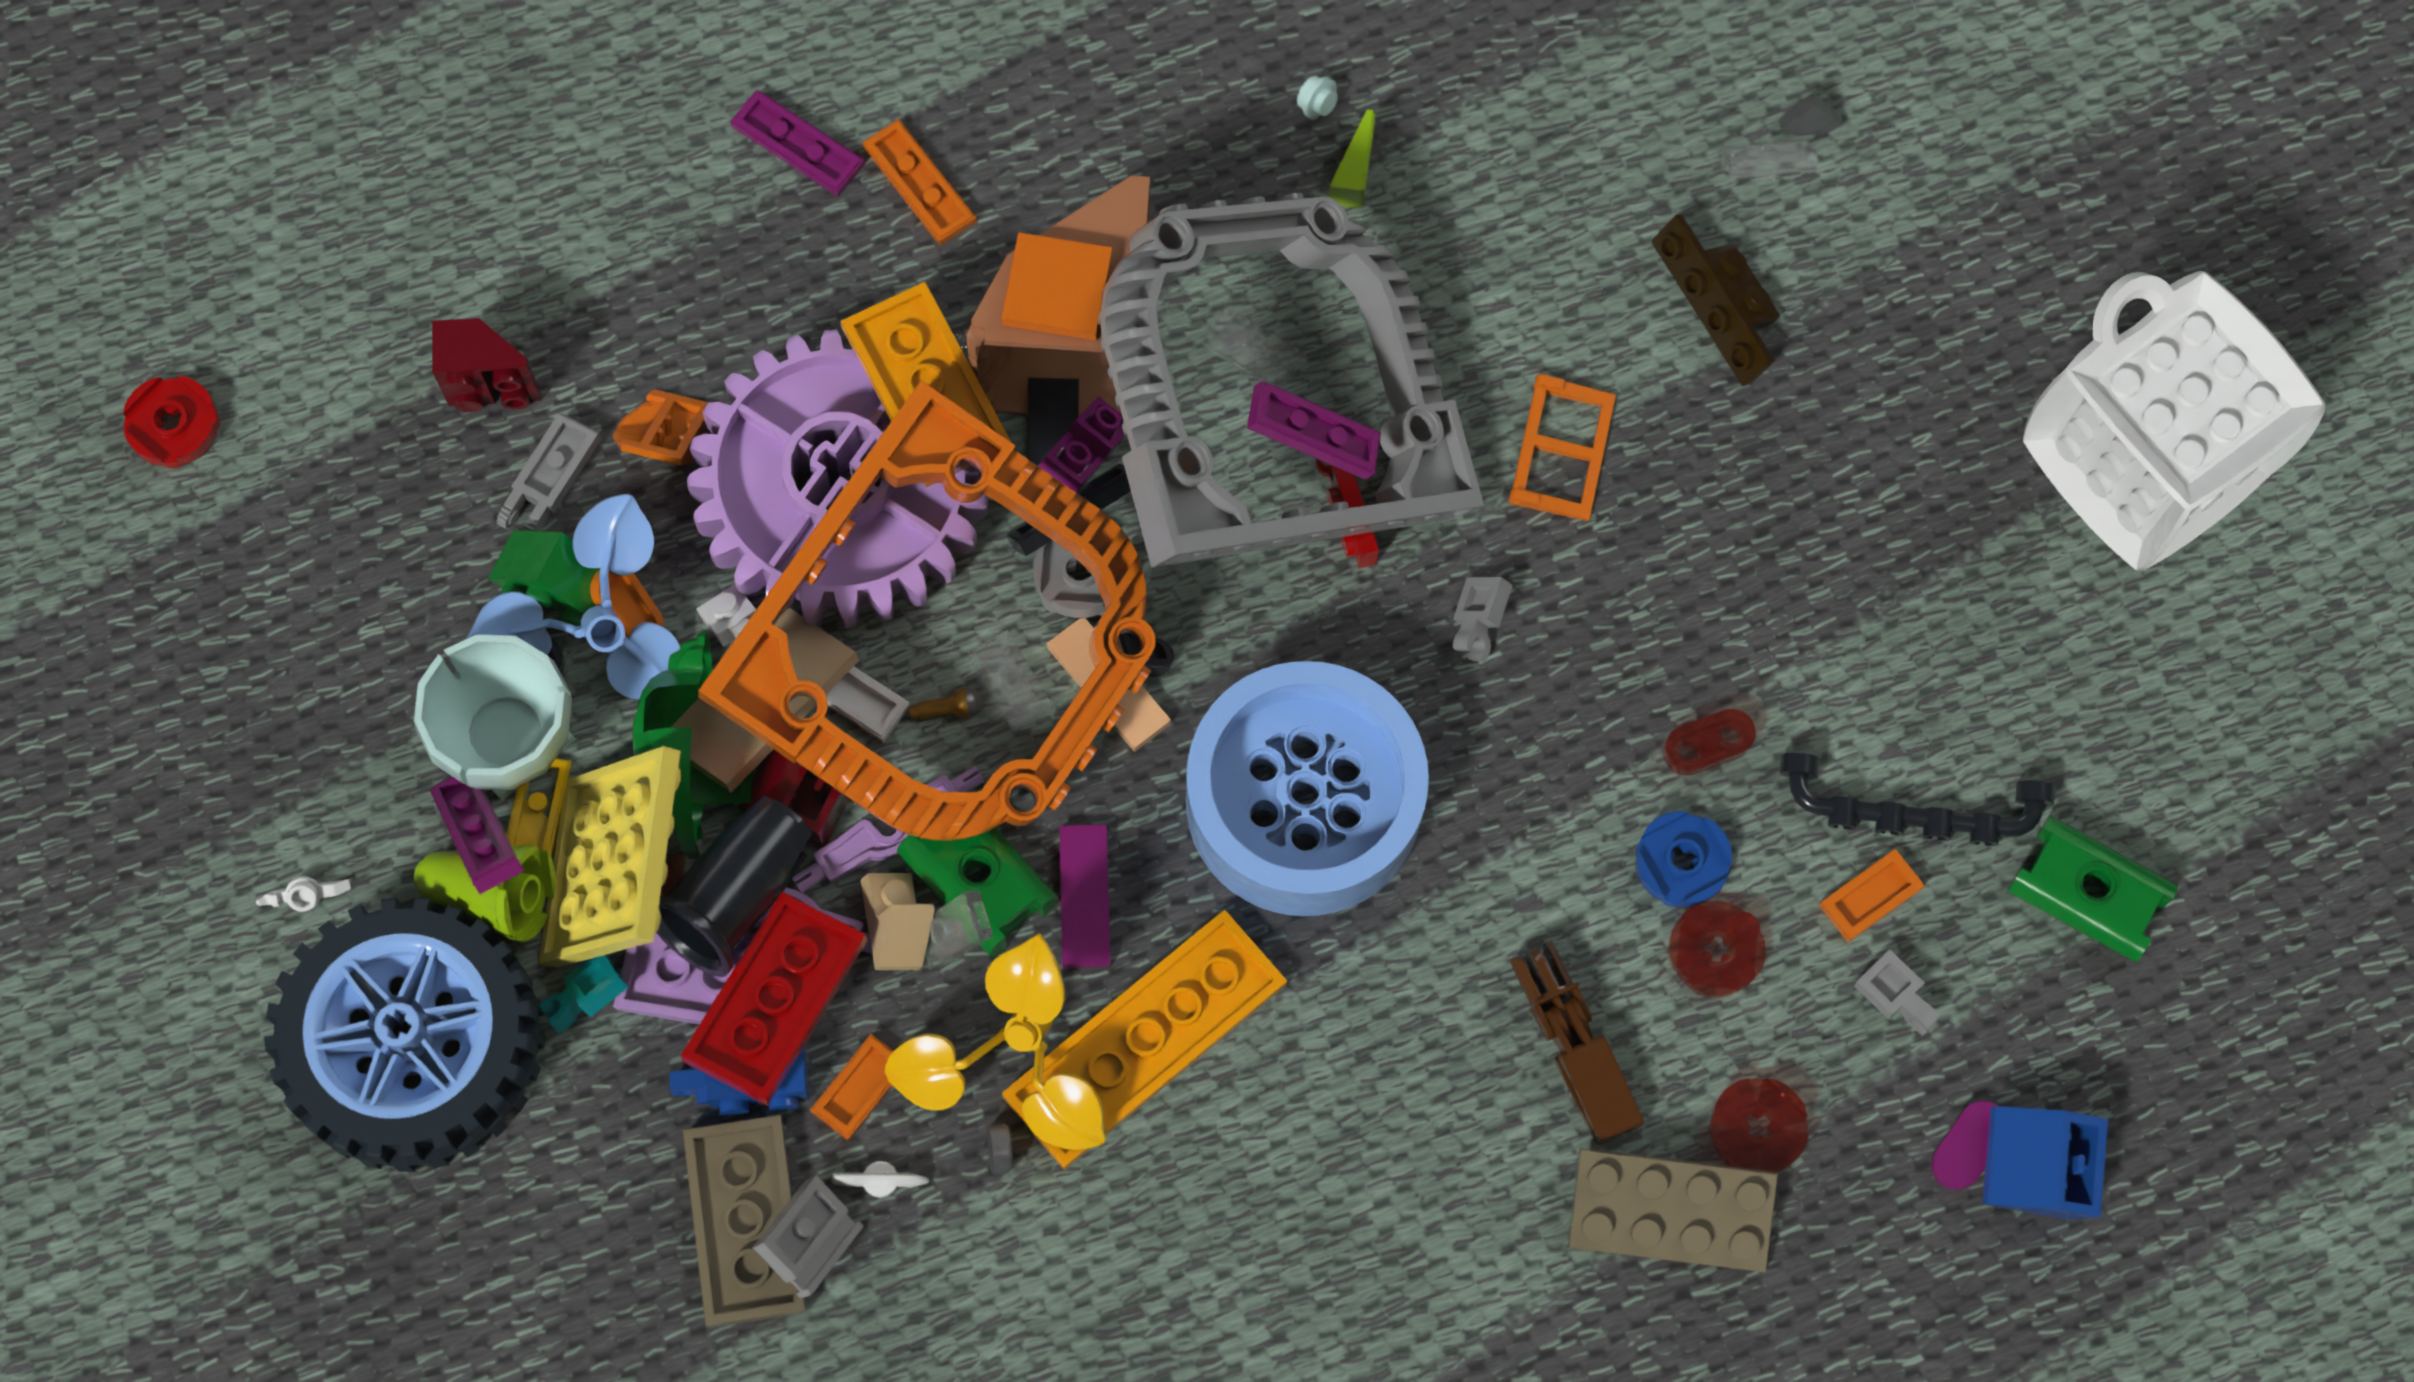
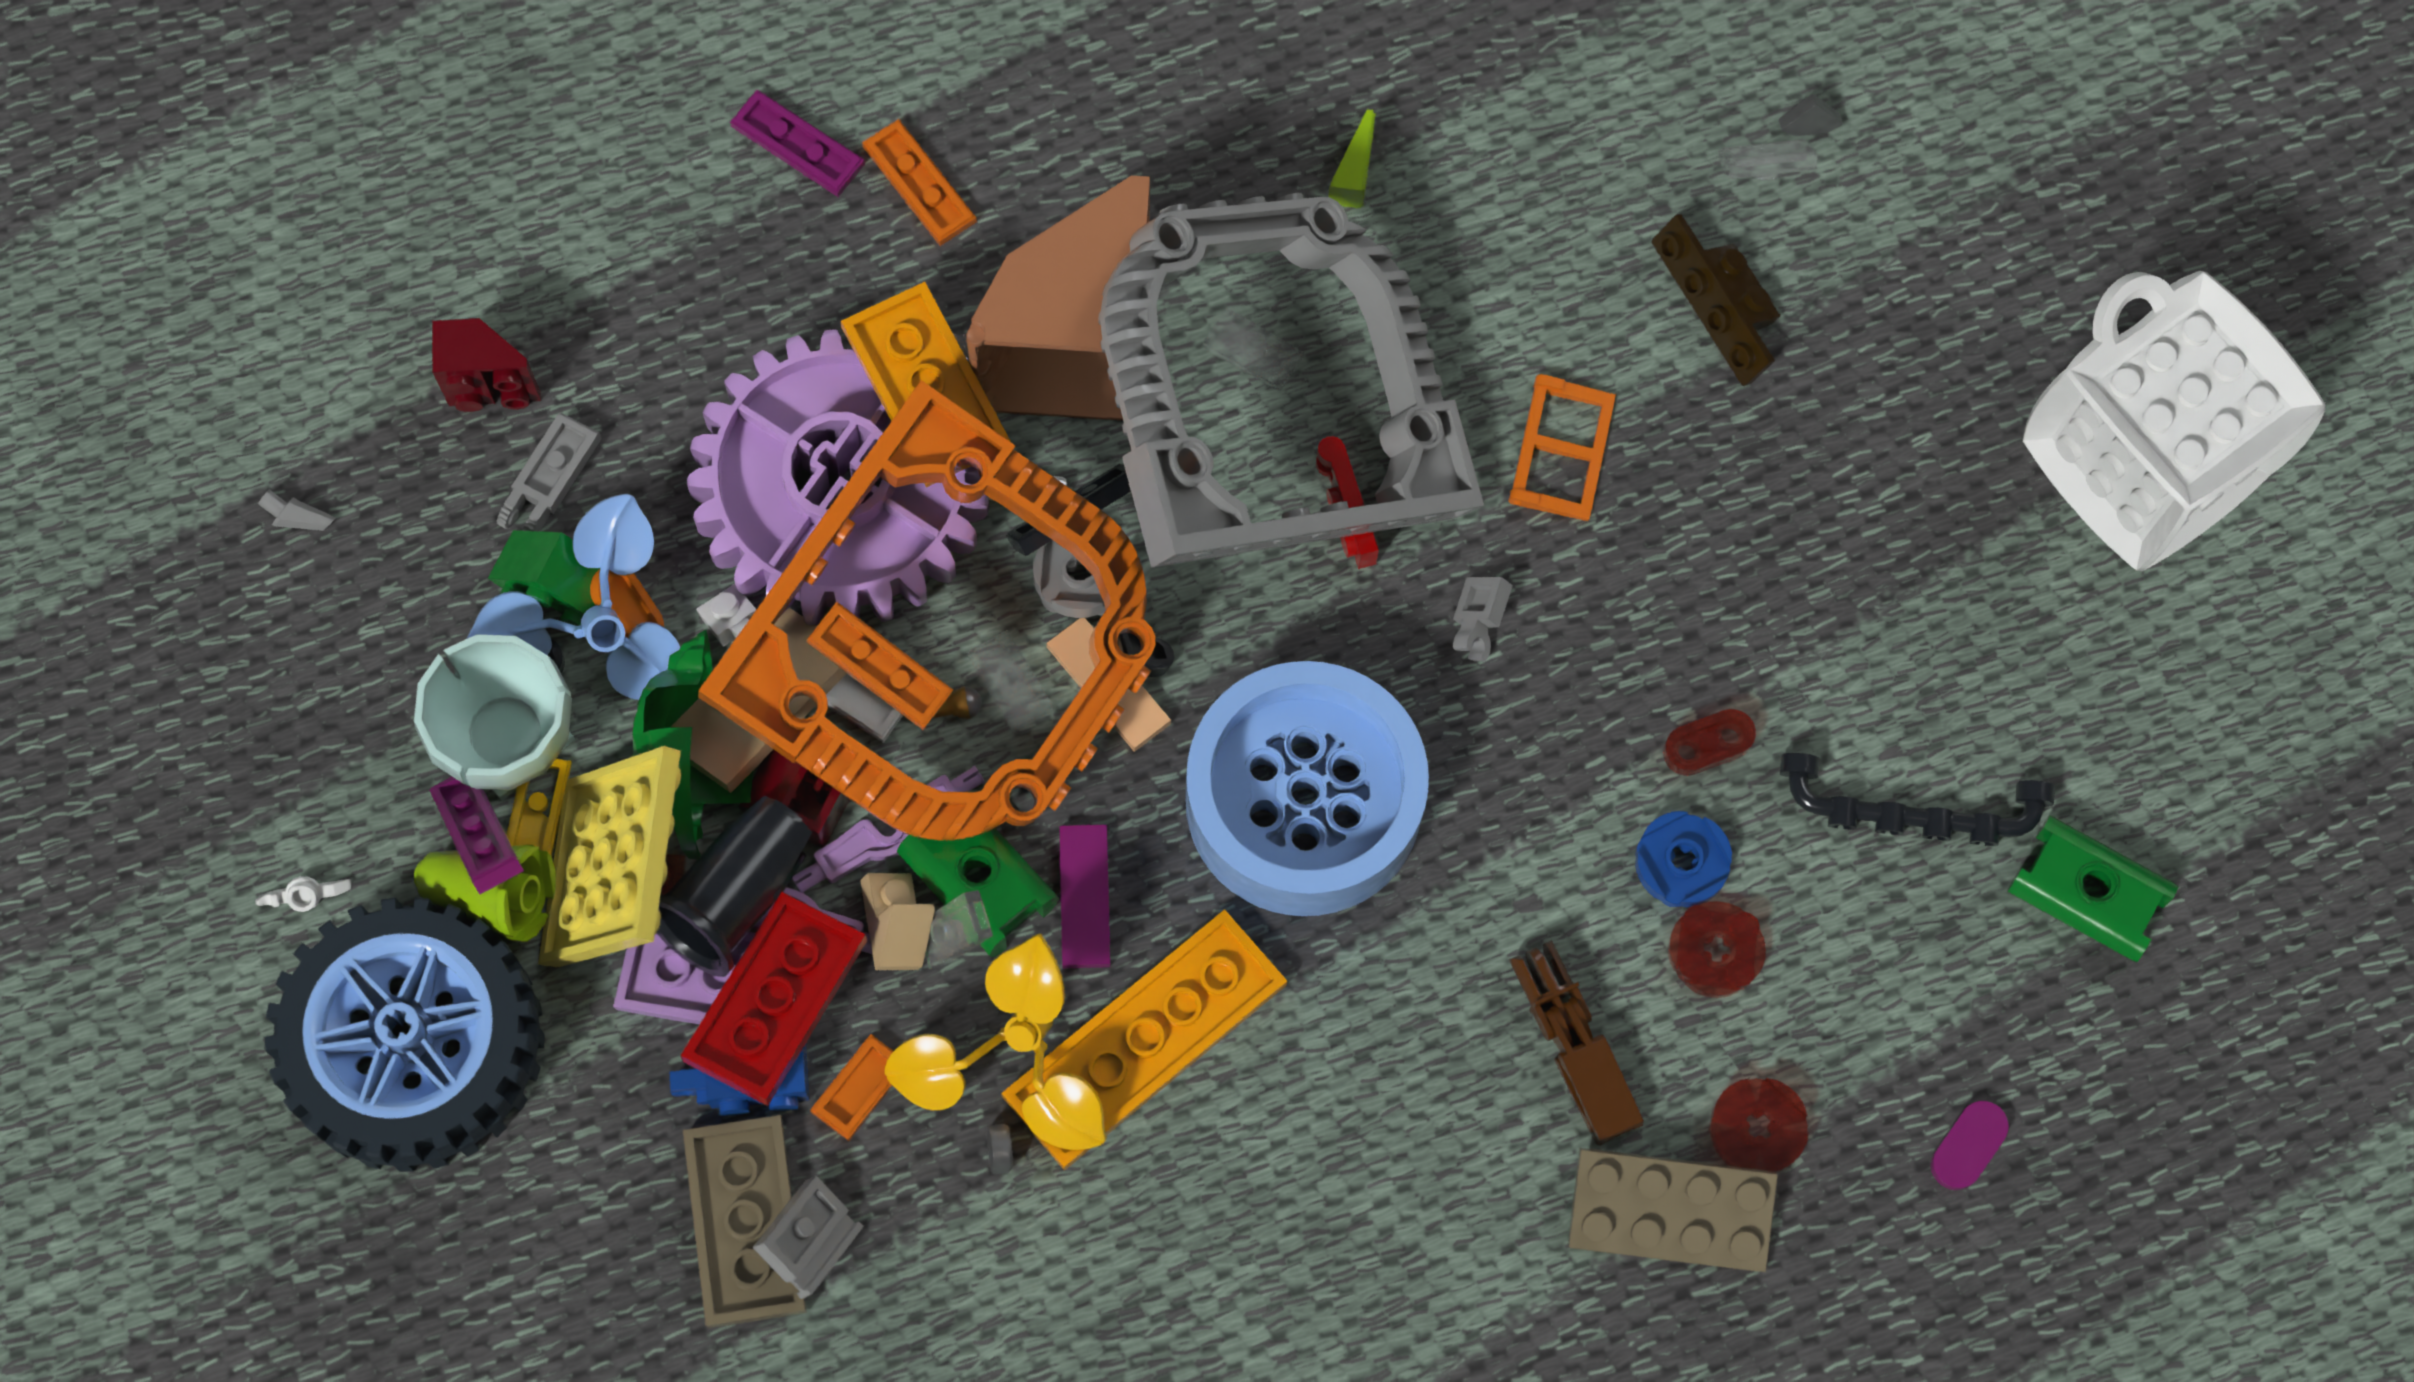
(170, 396): red plate -> none
(294, 513): none -> light grey bar
(588, 990): teal plate -> none
(662, 427): orange slope -> none
(879, 665): none -> orange tile
(879, 1179): white piece -> none
(1051, 413): black sticker -> none
(1056, 286): orange tile -> none
(1085, 445): magenta slope -> none
(1313, 430): magenta tile -> none
(1317, 97): light aqua plate -> none
(1871, 895): orange tile -> none
(1893, 988): light grey plate -> none
(2045, 1162): blue slope -> none

